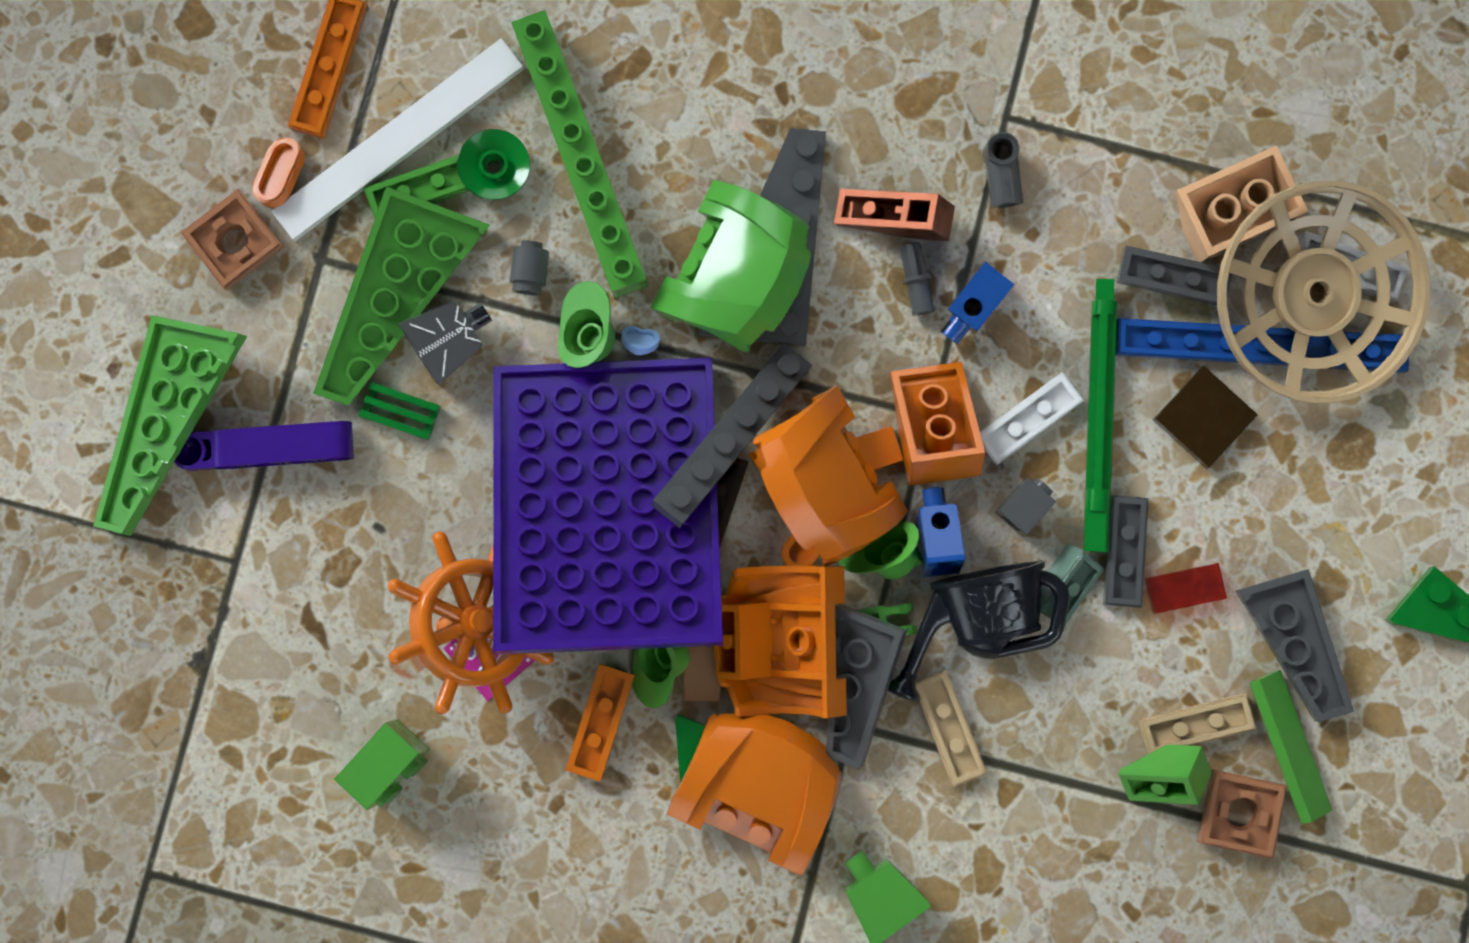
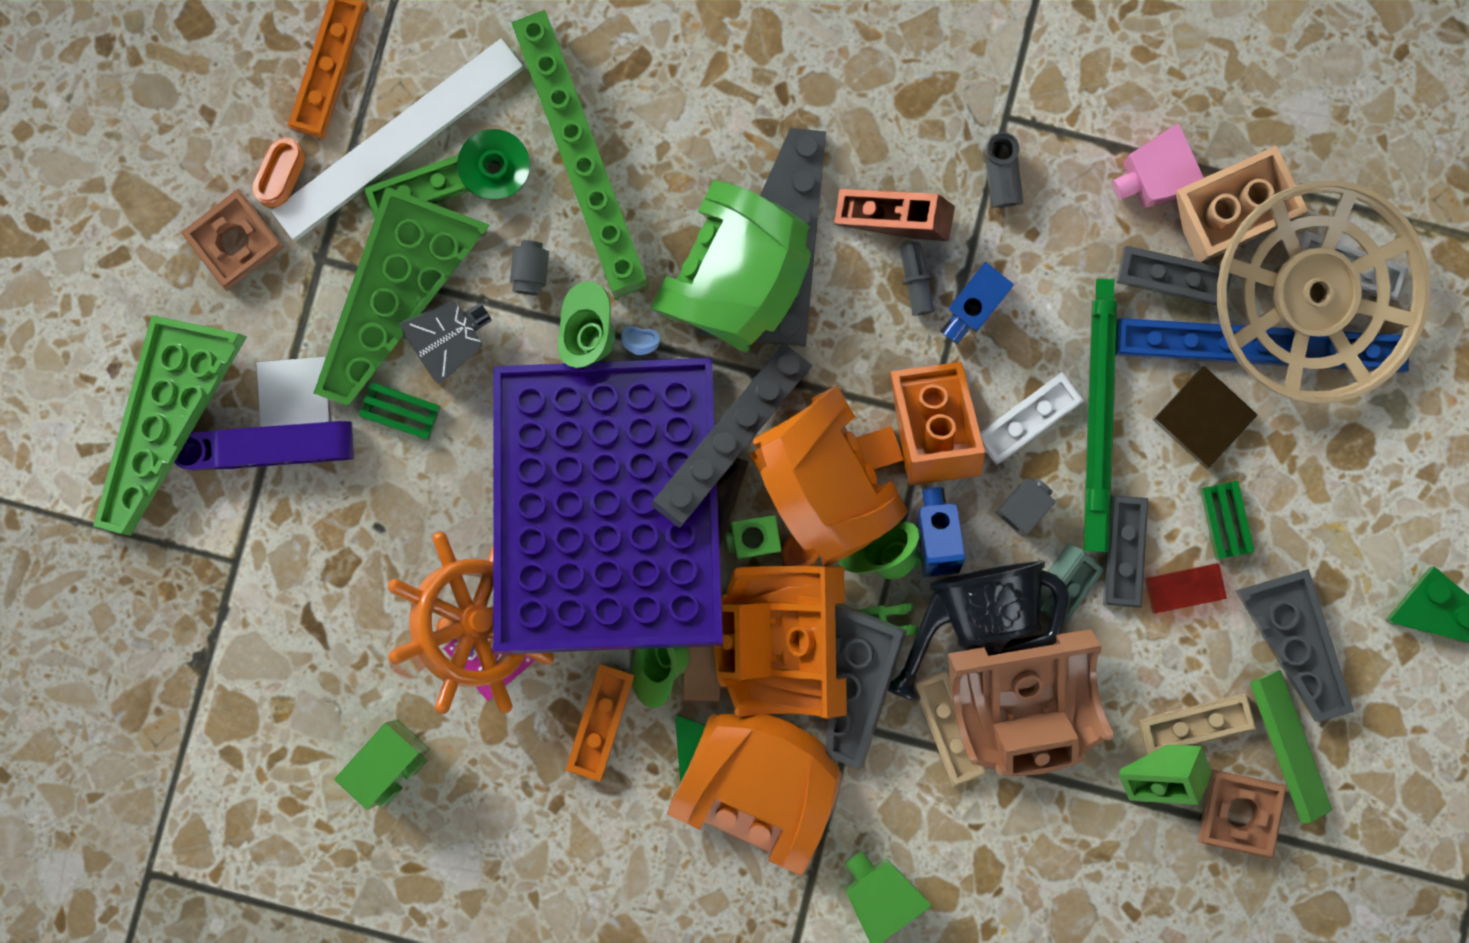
(288, 390): none -> white sticker
(768, 528): none -> bright green brick
(1030, 705): none -> nougat piece
(1158, 169): none -> bright pink torso
(1240, 515): none -> green tile

